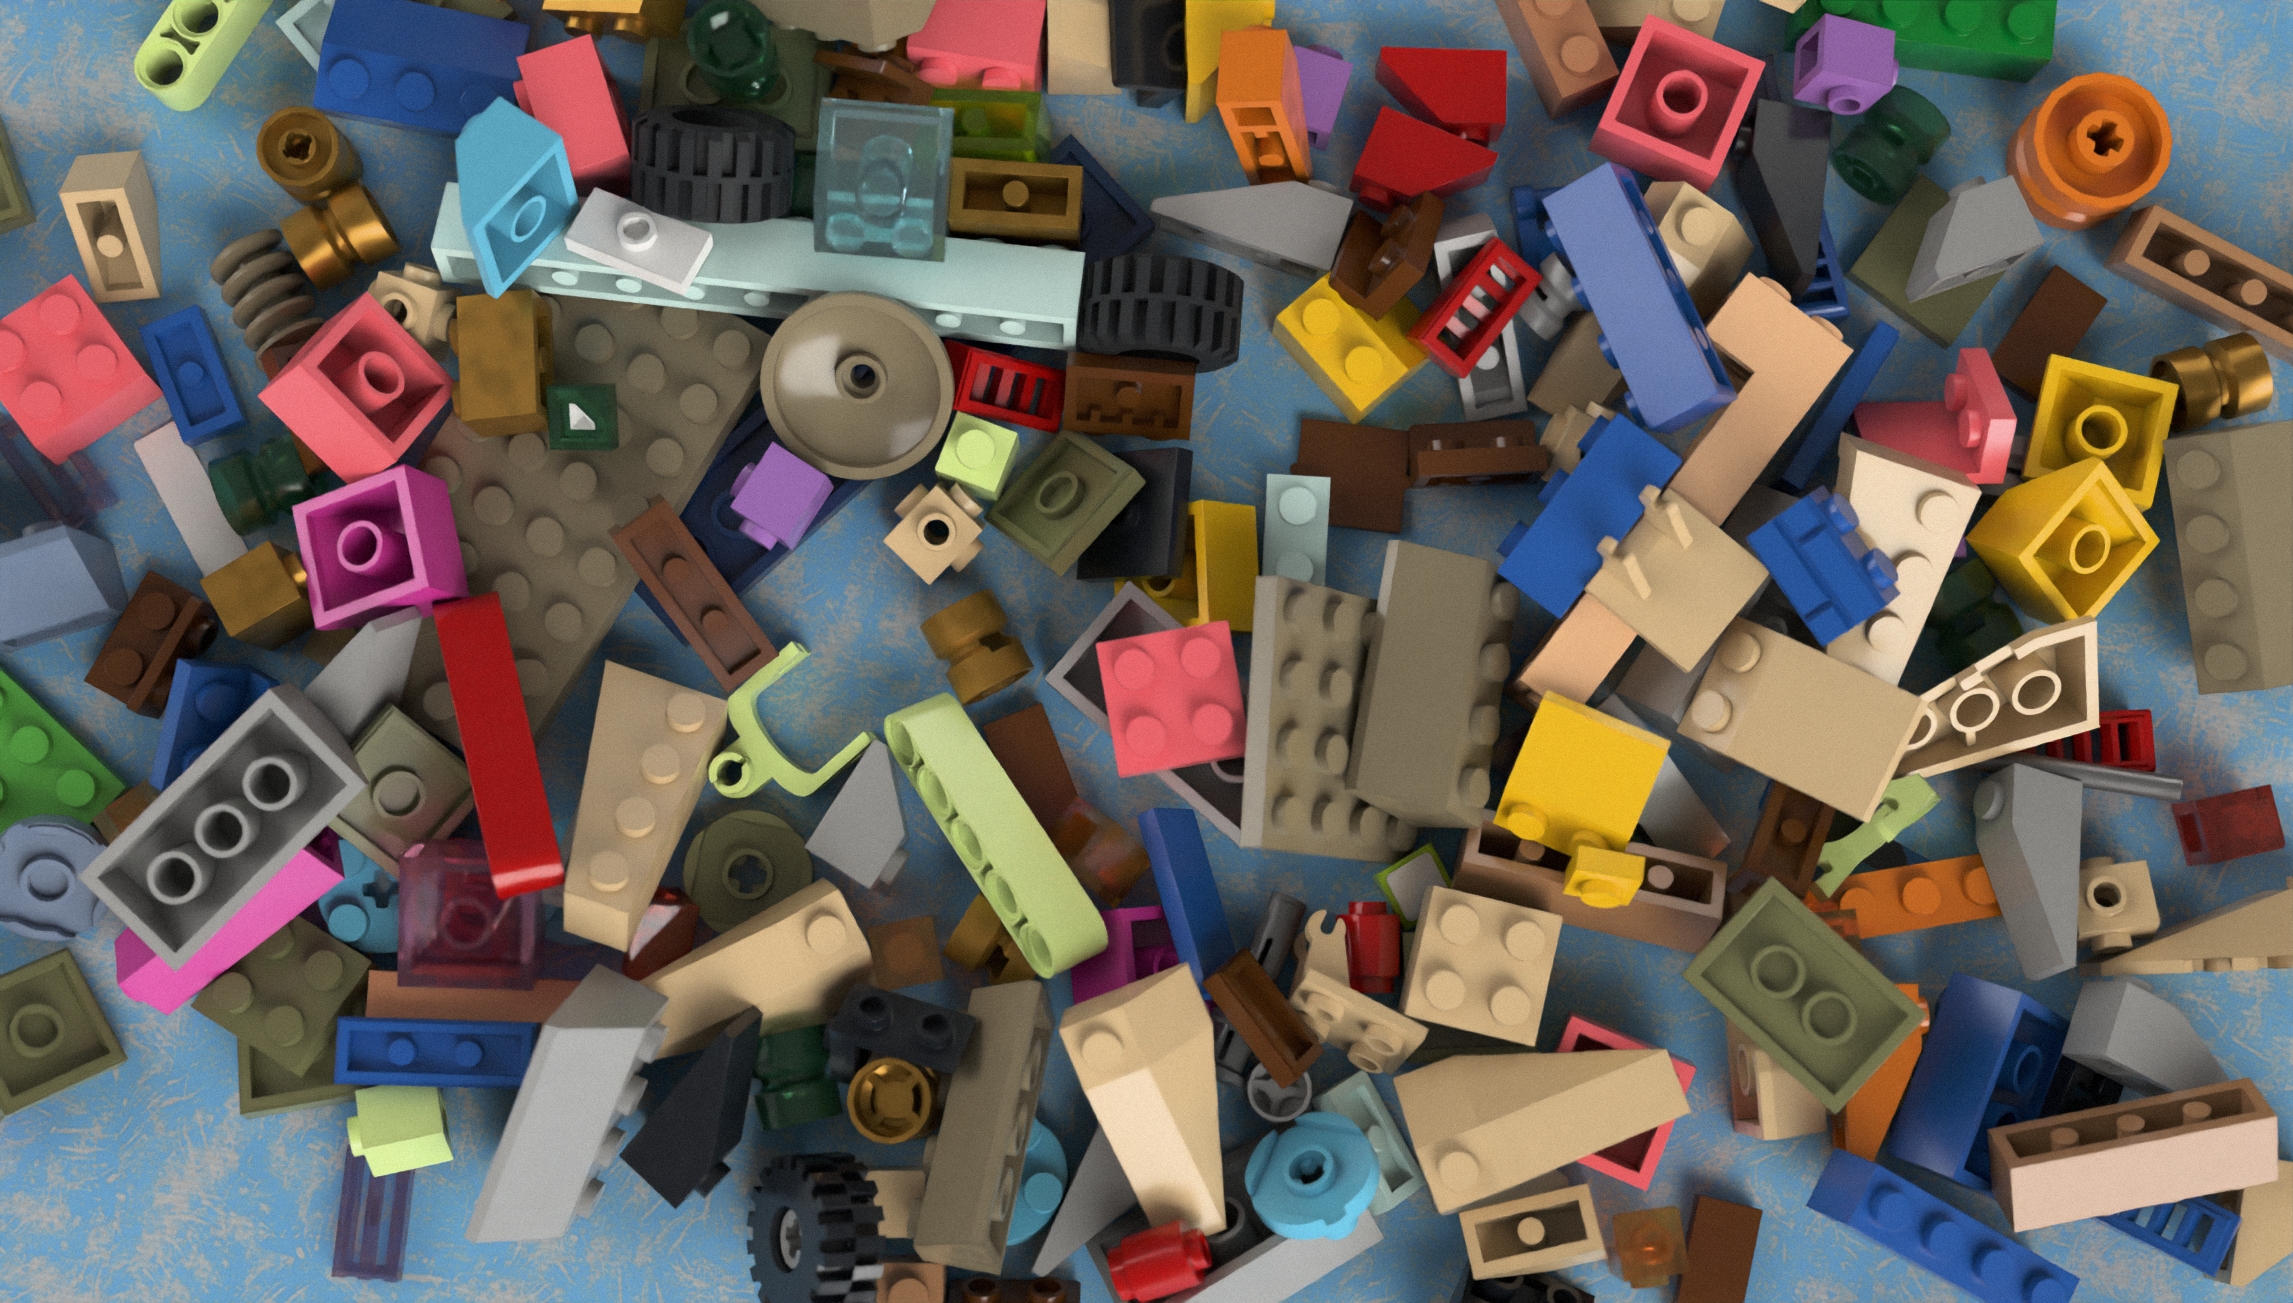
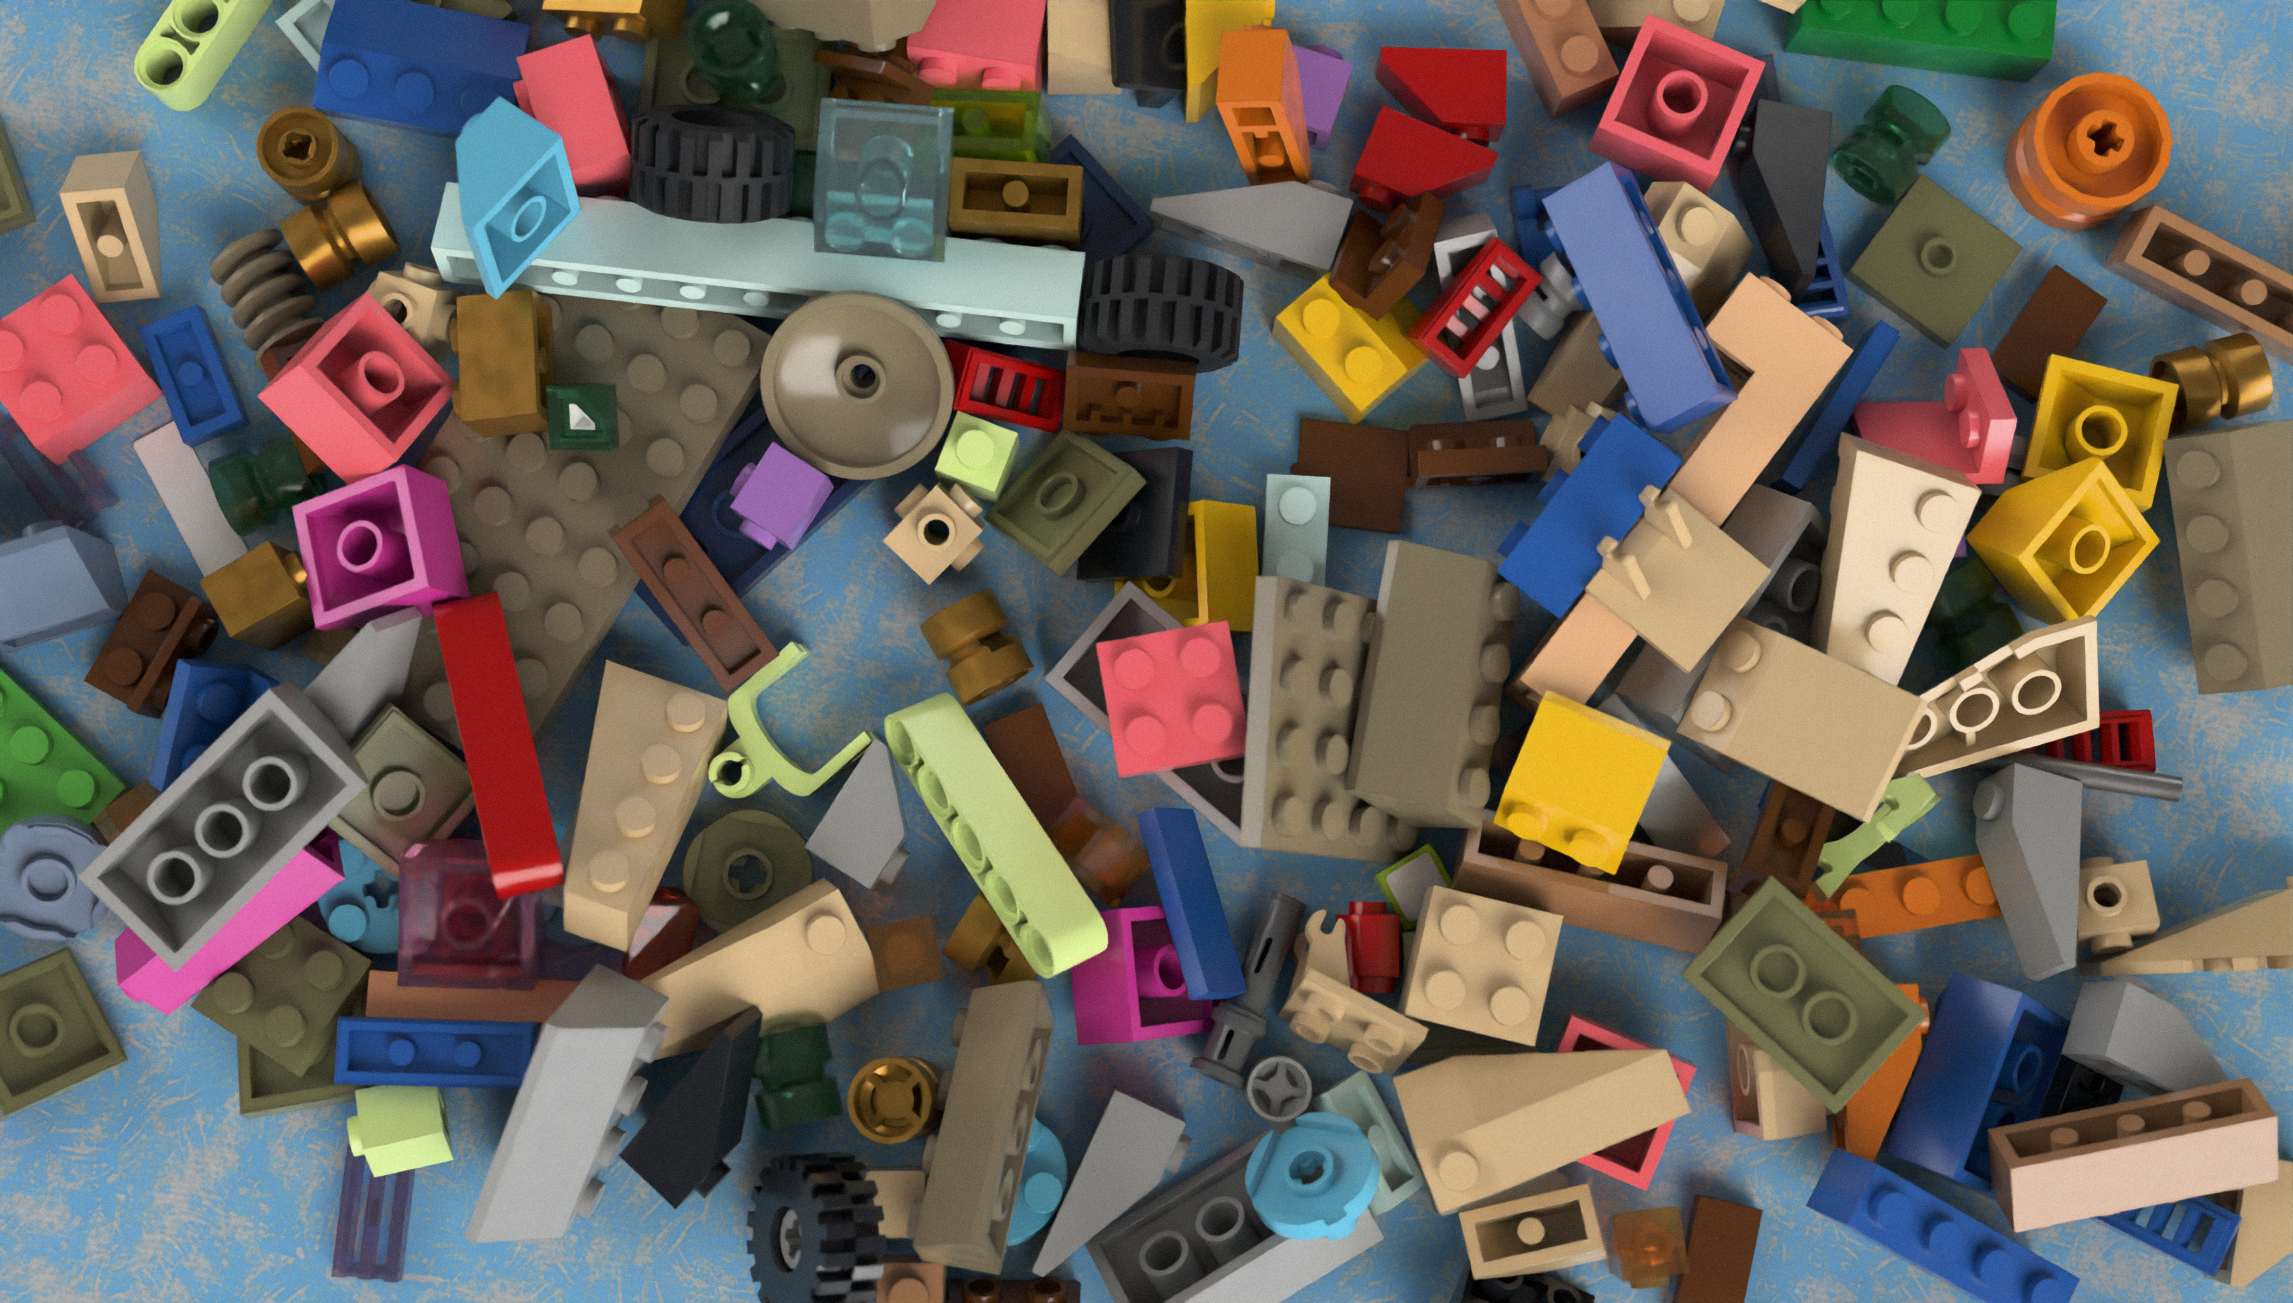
(639, 241): white plate -> none
(895, 1027): black bracket -> none
(1154, 1089): tan wedge -> none
(1159, 1261): red brick -> none
(1263, 1017): reddish brown tile -> none
(1603, 876): yellow plate -> none
(1825, 564): blue brick -> none
(1844, 65): medium lavender brick -> none
(1973, 237): light grey slope -> none
(2229, 825): clear red panel -> none

